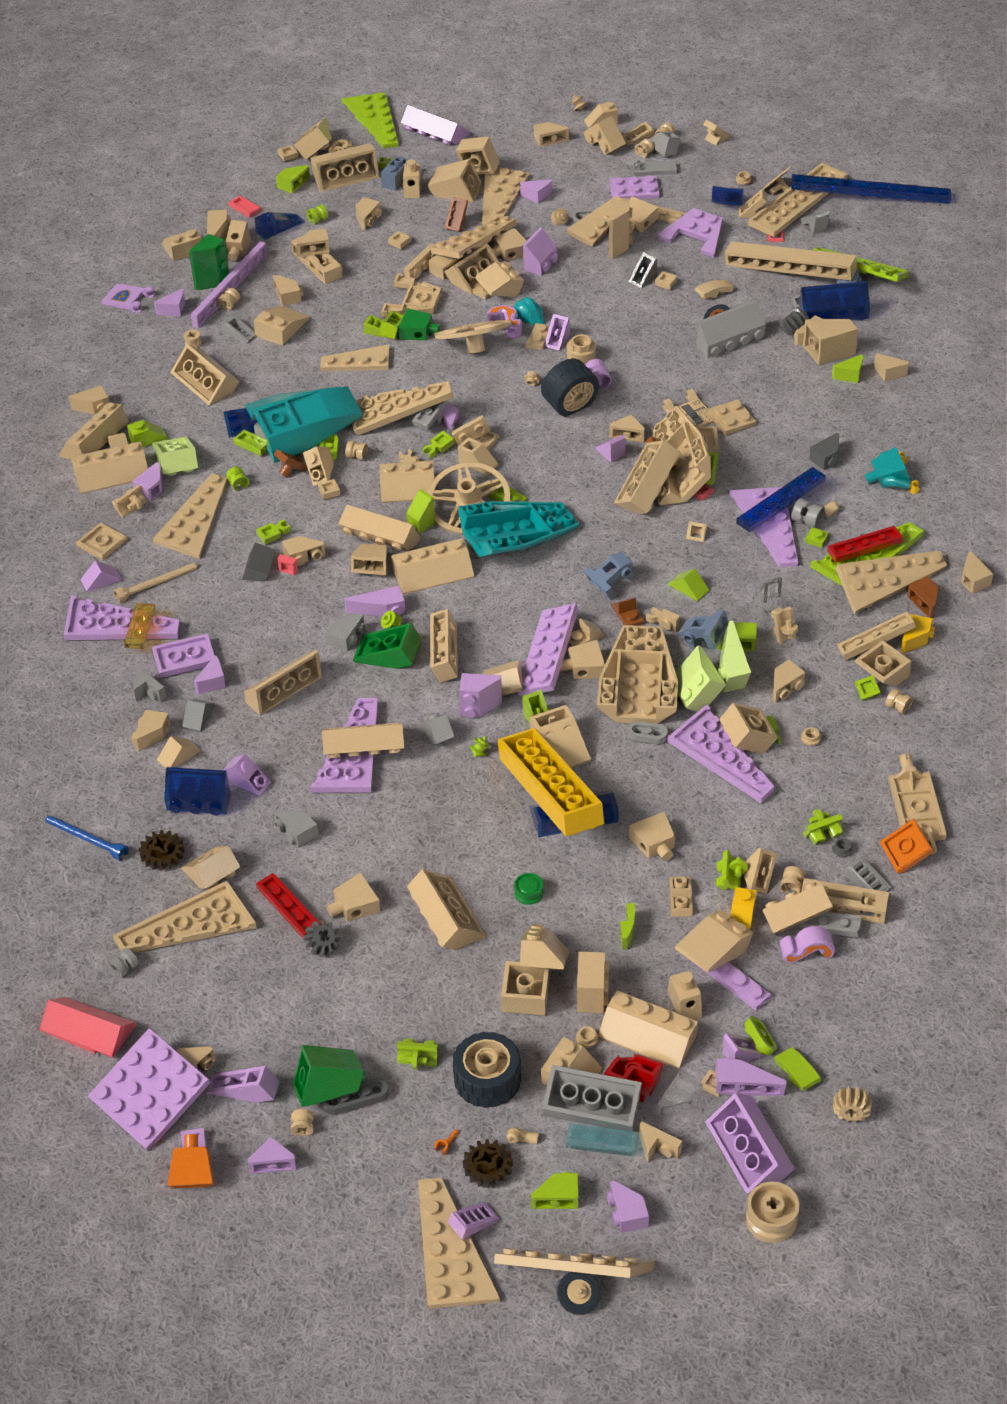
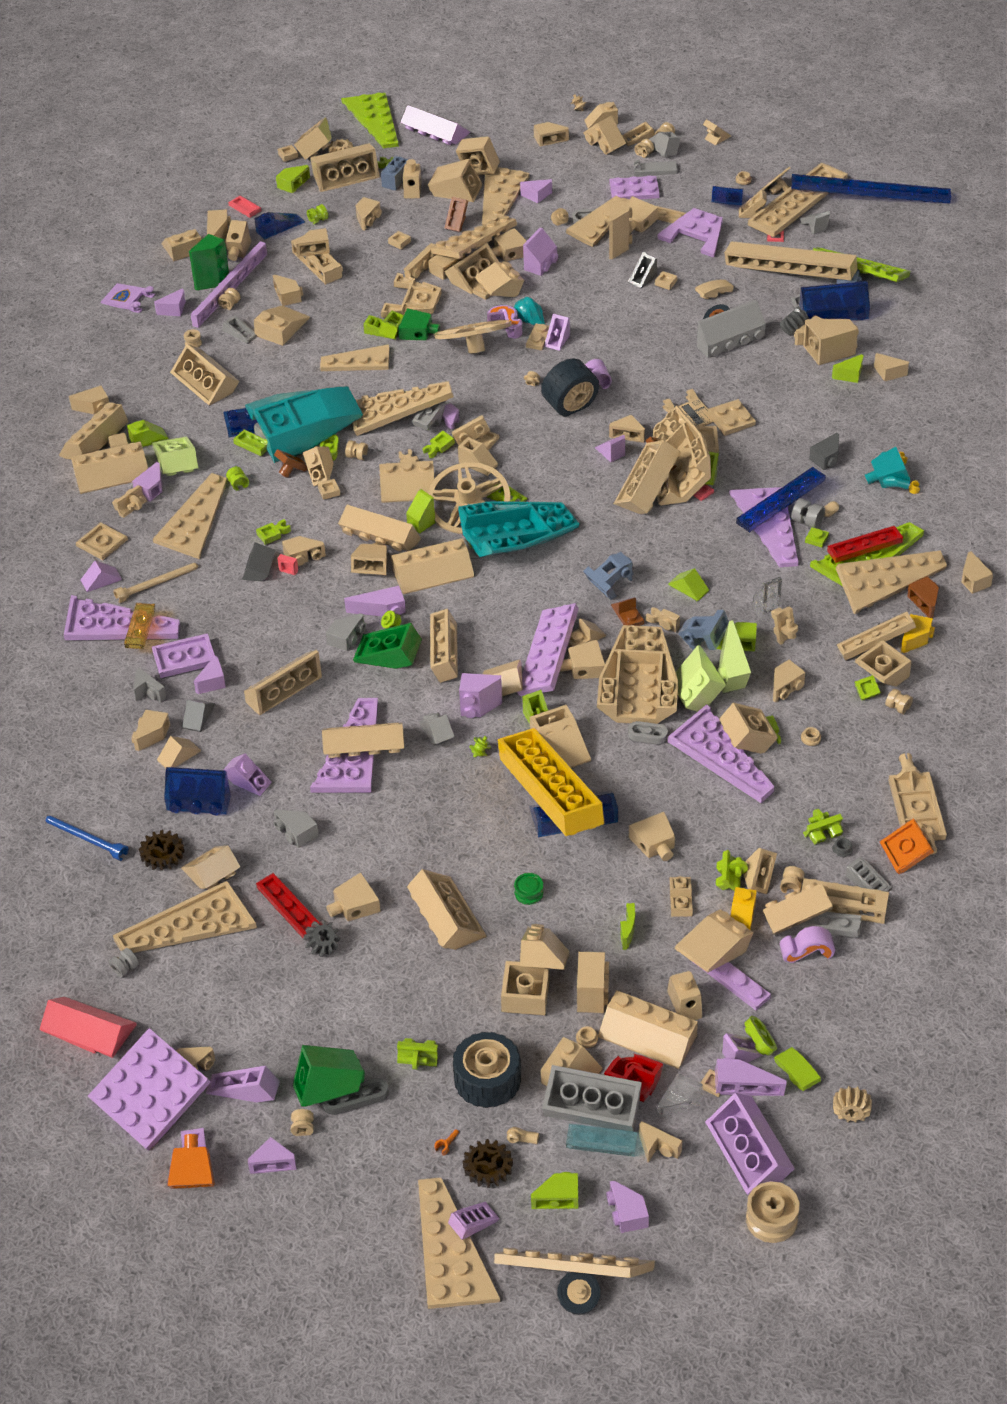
(581, 348): tan piece -> none
(697, 528): tan slope -> none

